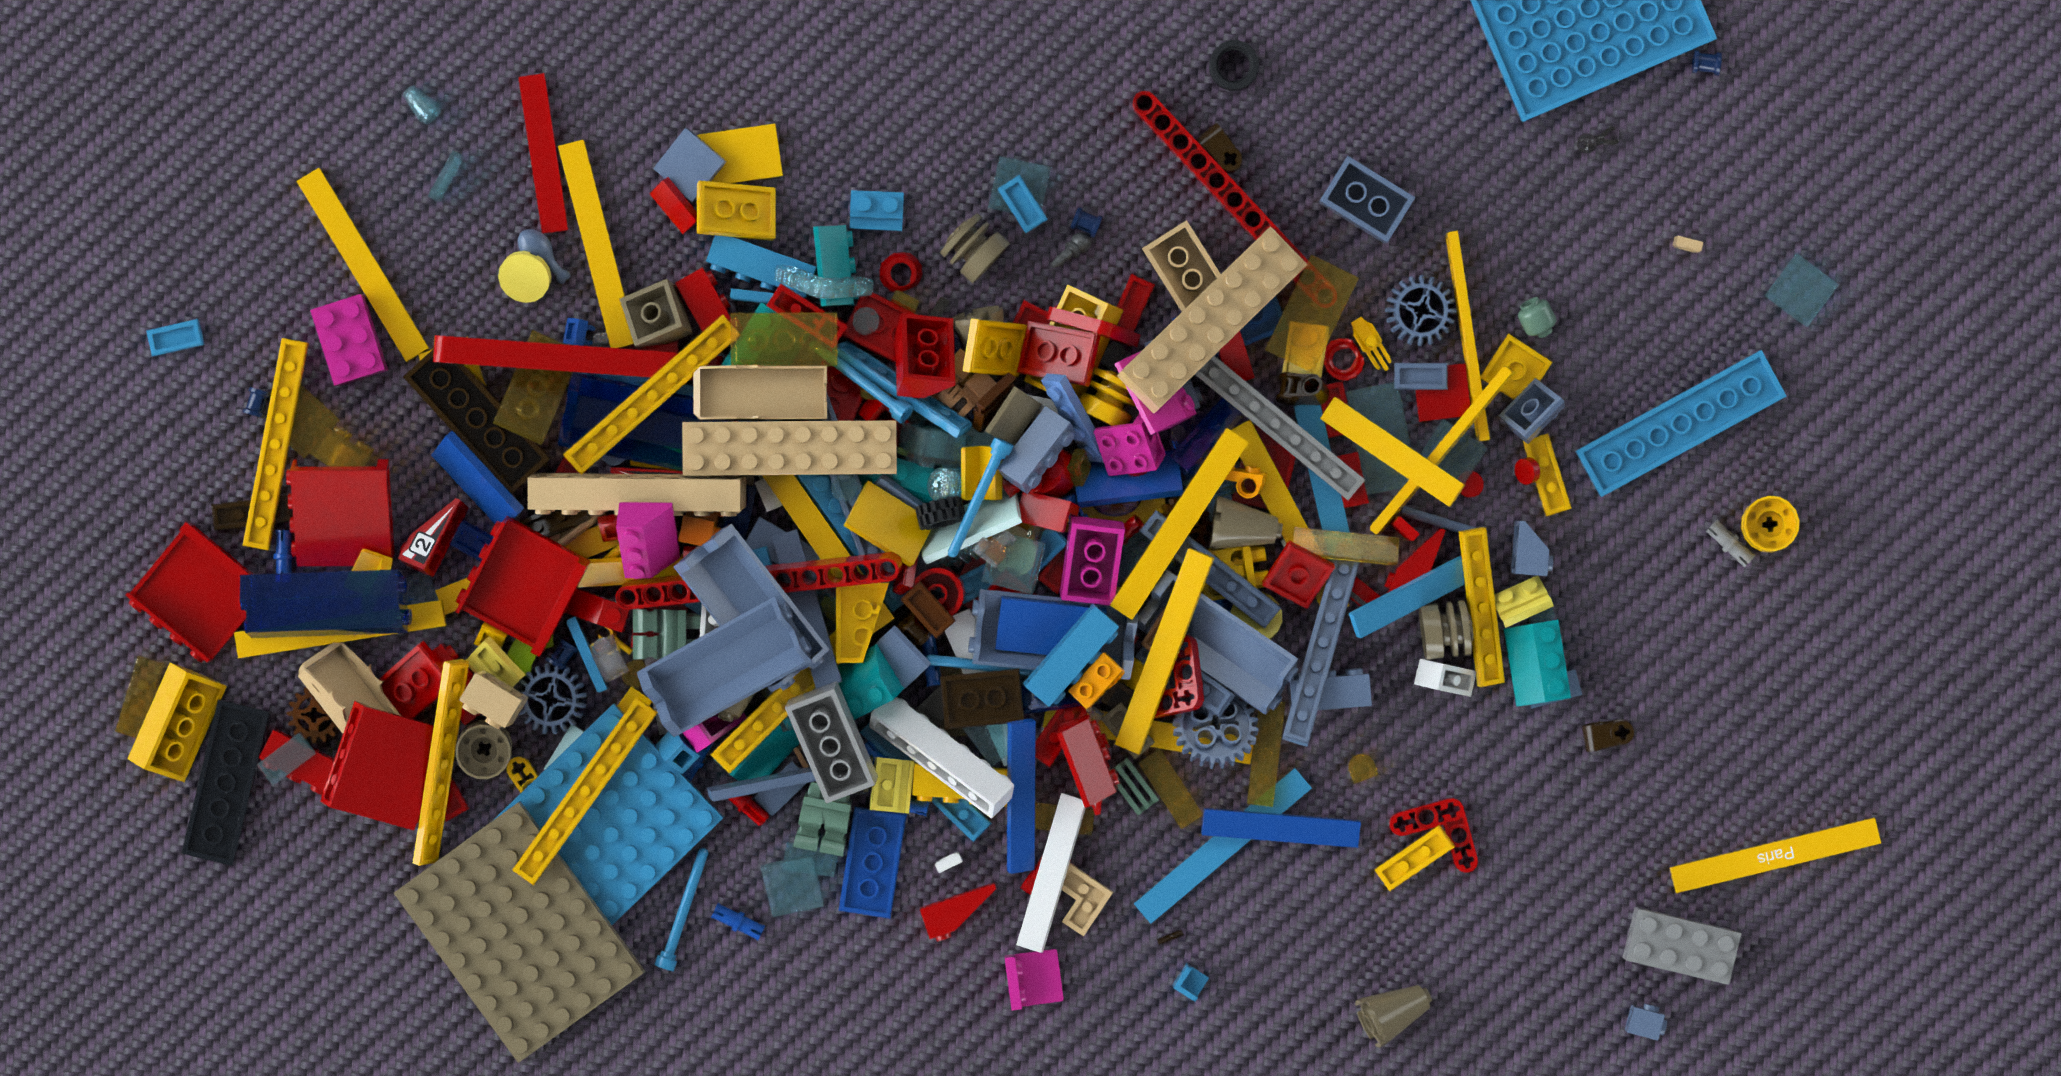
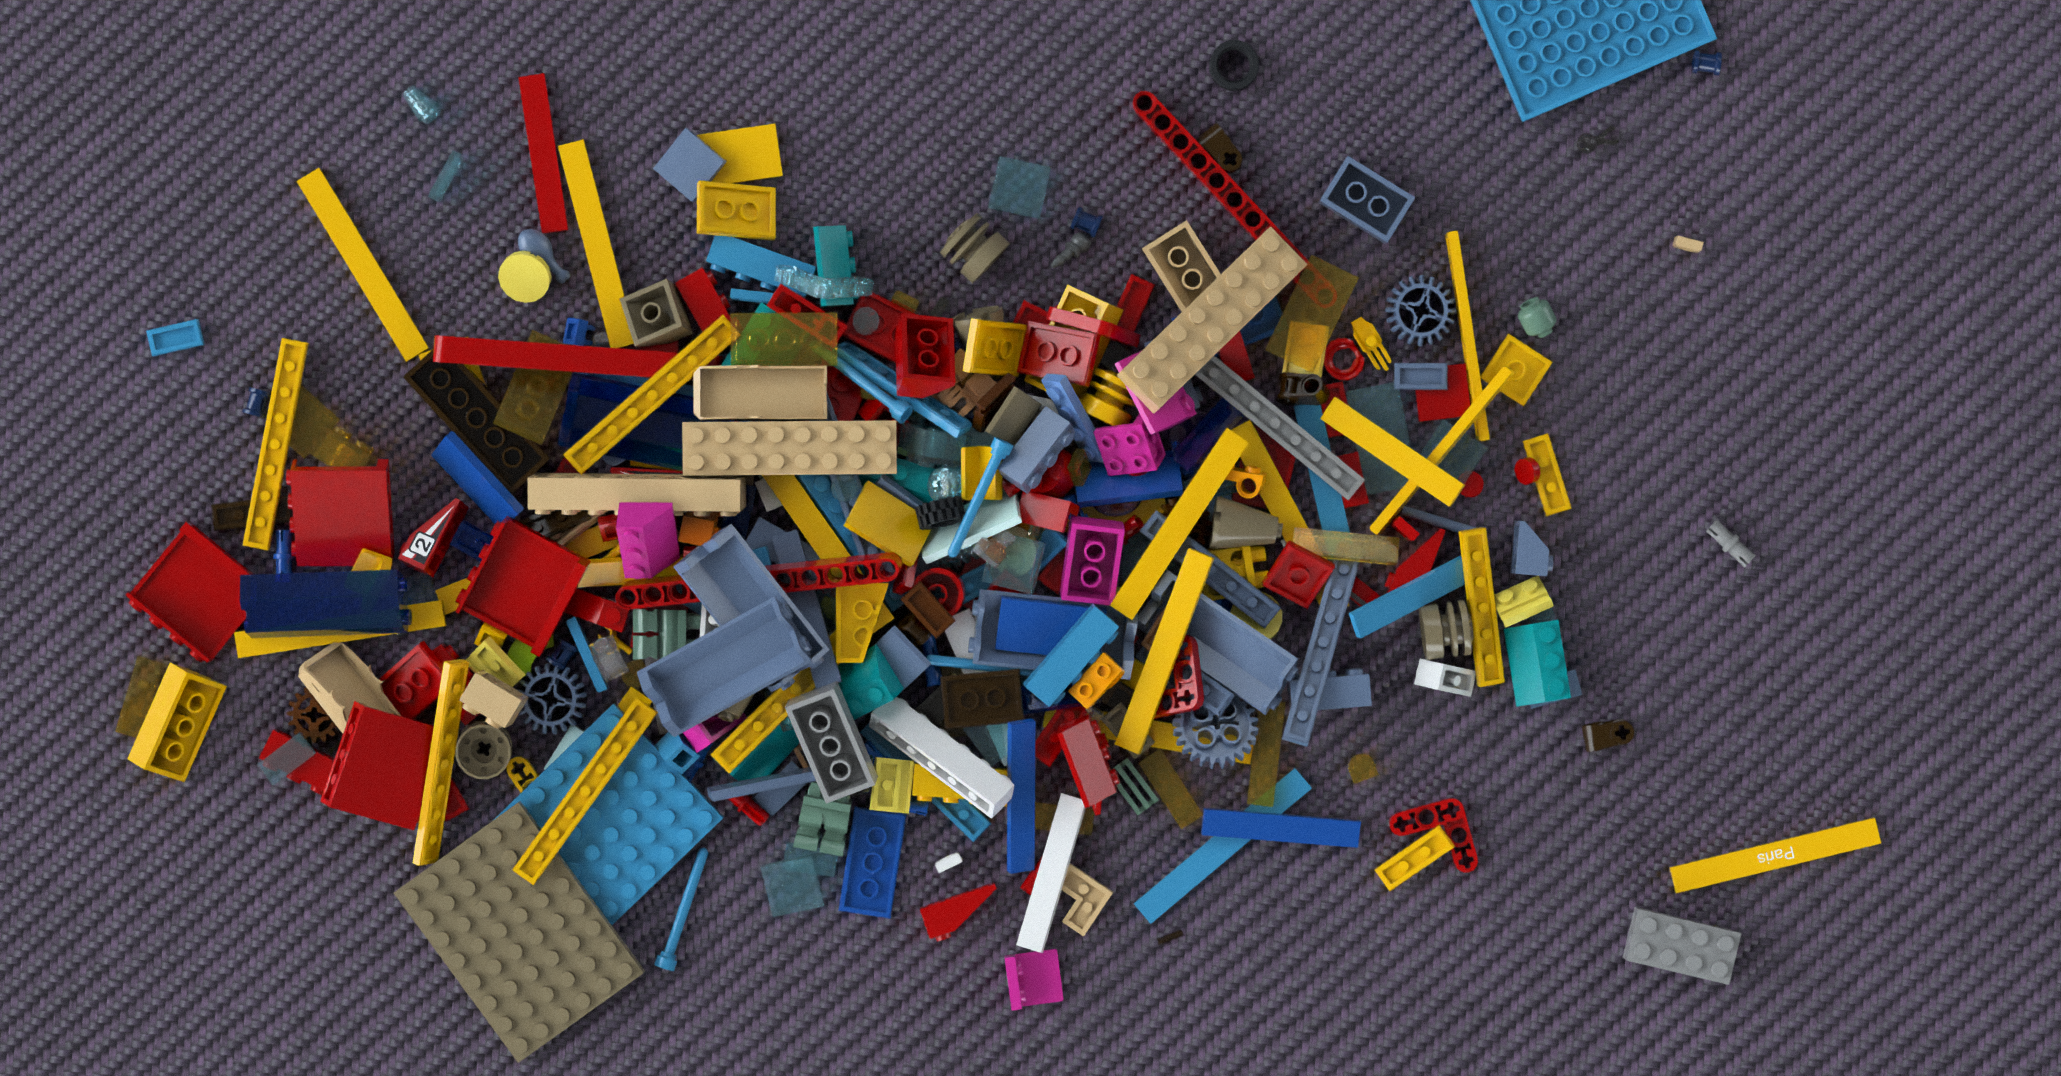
(226, 782): black plate -> none
(349, 340): dark pink brick -> none
(674, 205): red tile -> none
(738, 921): blue pin -> none
(876, 210): dark azure plate -> none
(900, 257): red piece -> none
(1022, 204): dark azure tile -> none
(1190, 982): dark azure panel -> none
(1392, 1012): dark tan cone -> none
(1532, 410): sand blue slope -> none
(1646, 1021): sand blue brick -> none
(1680, 423): dark azure plate -> none
(1778, 511): yellow wheel -> none
(1801, 290): clear light blue tile -> none

